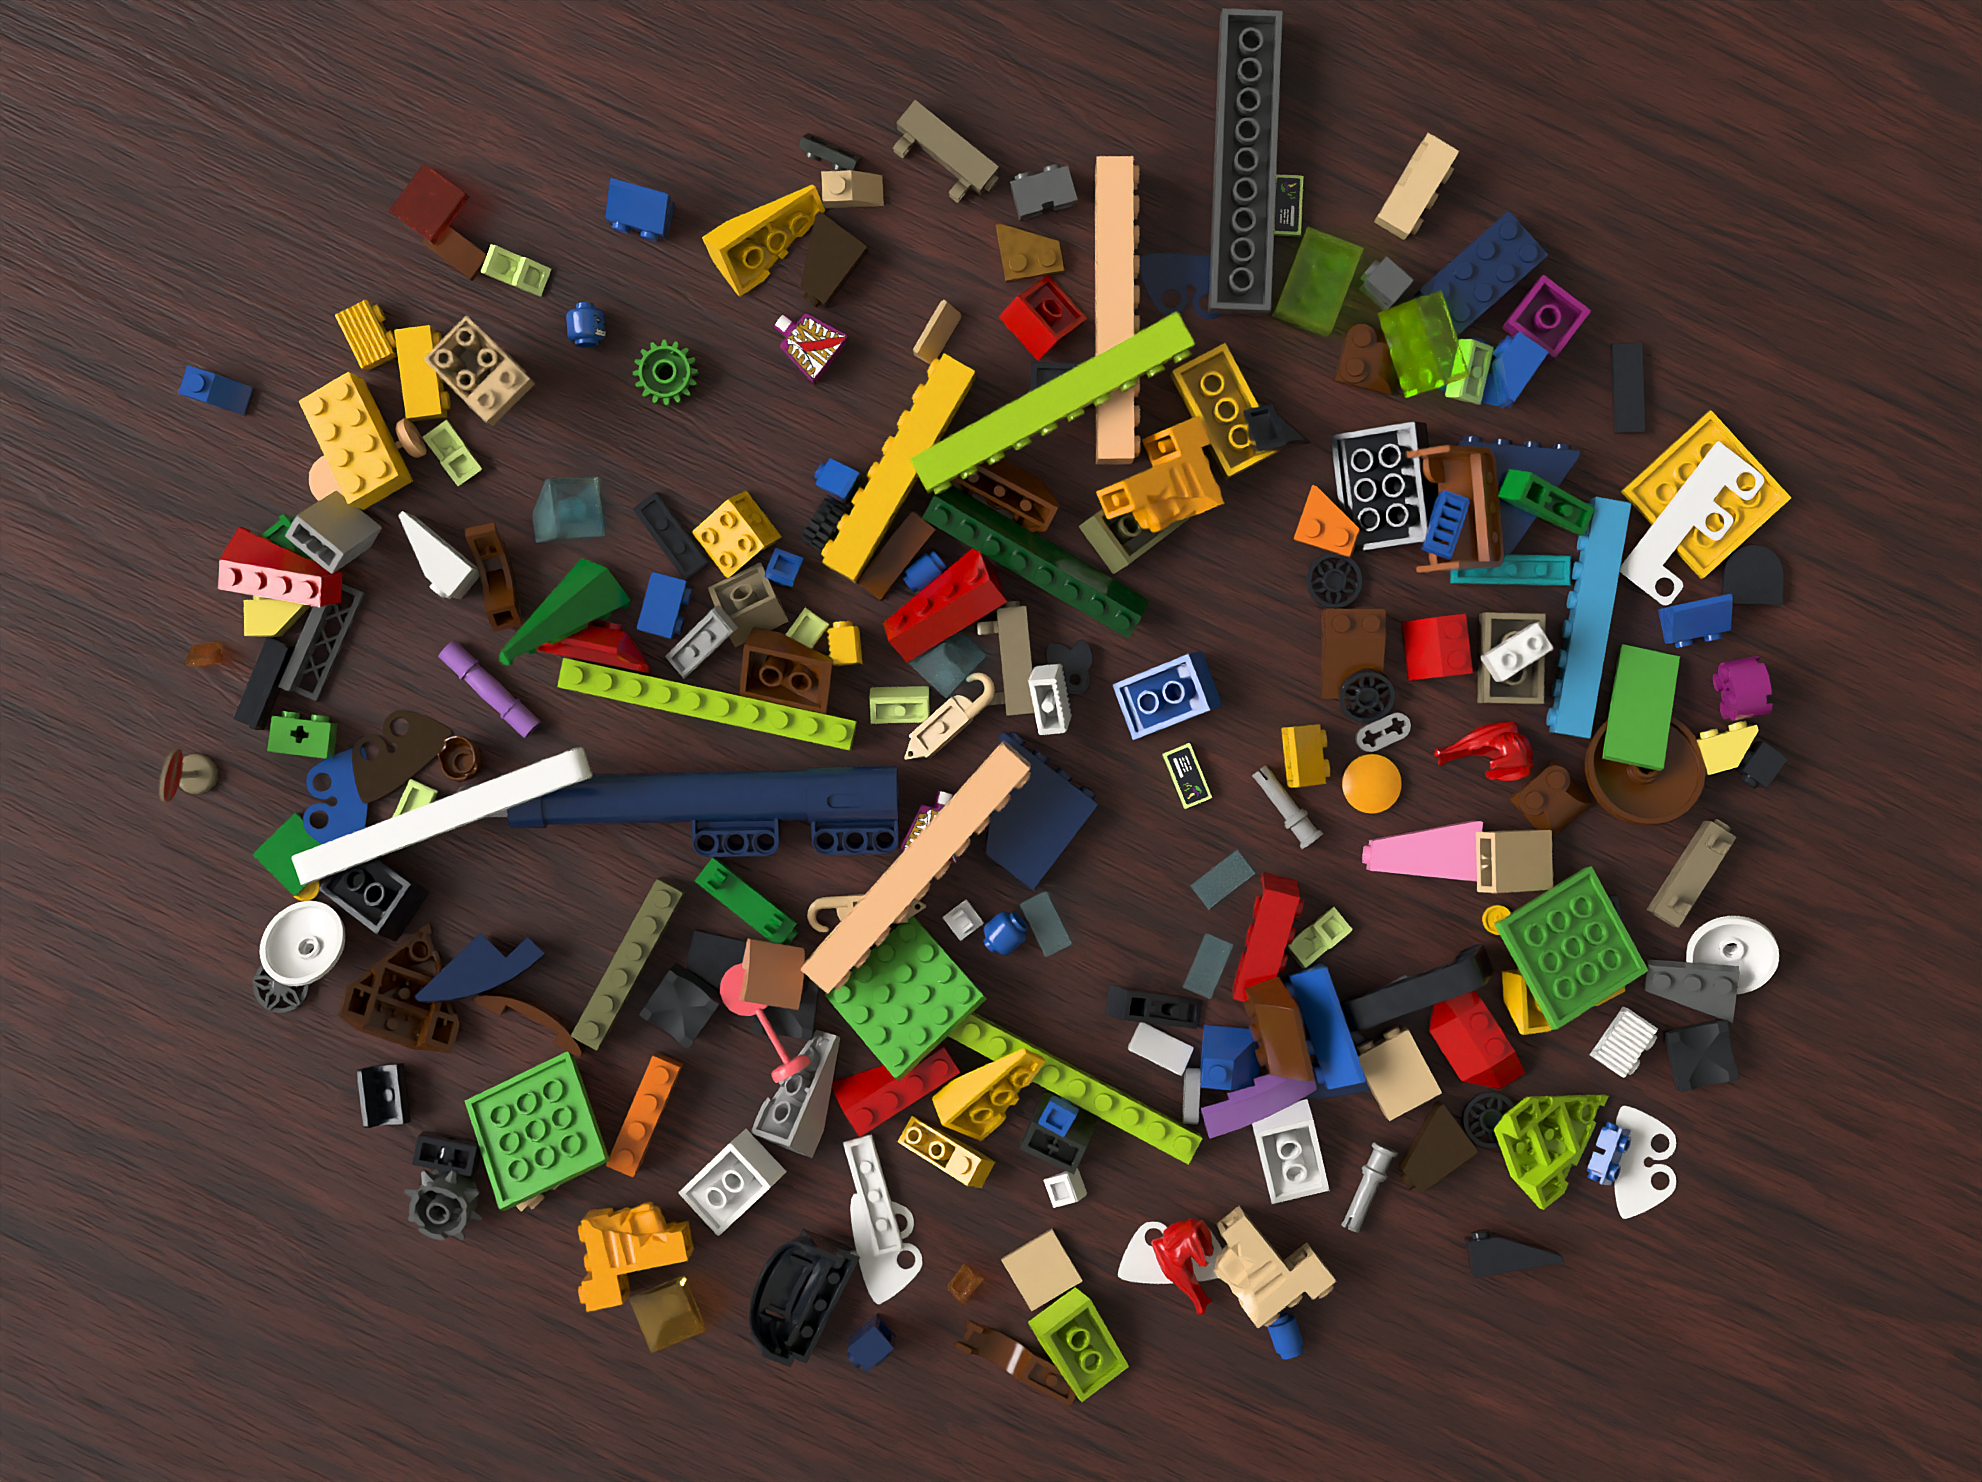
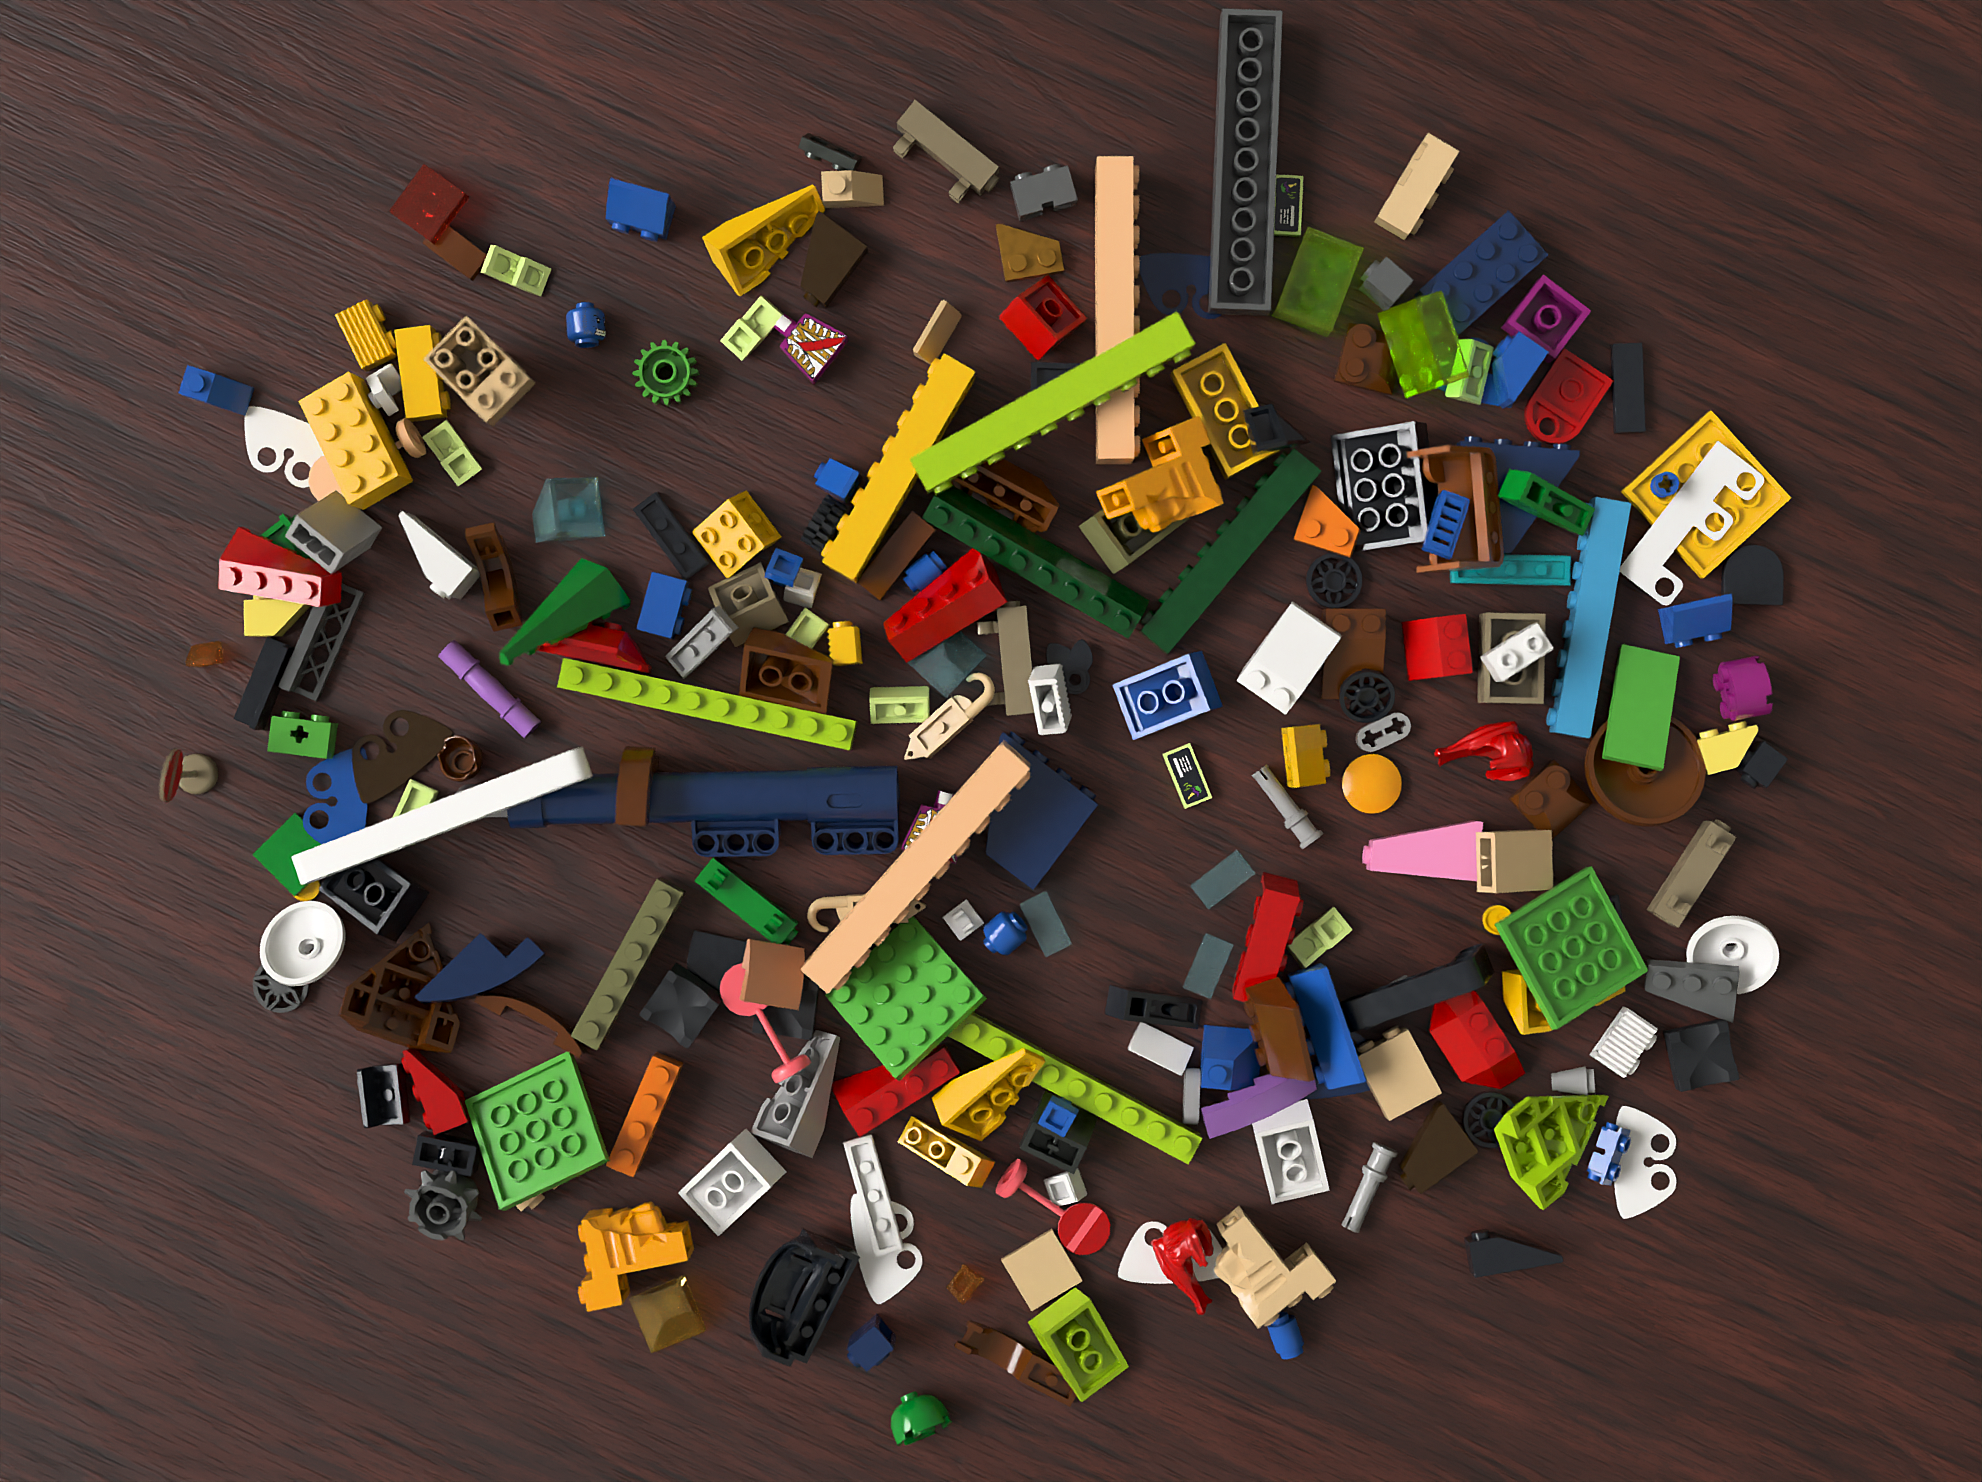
(280, 432): none -> white piece
(384, 385): none -> white bracket
(440, 1097): none -> red slope
(635, 785): none -> reddish brown arch
(752, 328): none -> yellowish green slope
(804, 588): none -> white slope
(917, 1418): none -> green cylinder
(1082, 1226): none -> piece
(1230, 551): none -> dark green brick
(1288, 658): none -> white slope
(1566, 398): none -> red tile
(1574, 1081): none -> light grey cone
(1661, 492): none -> blue axle

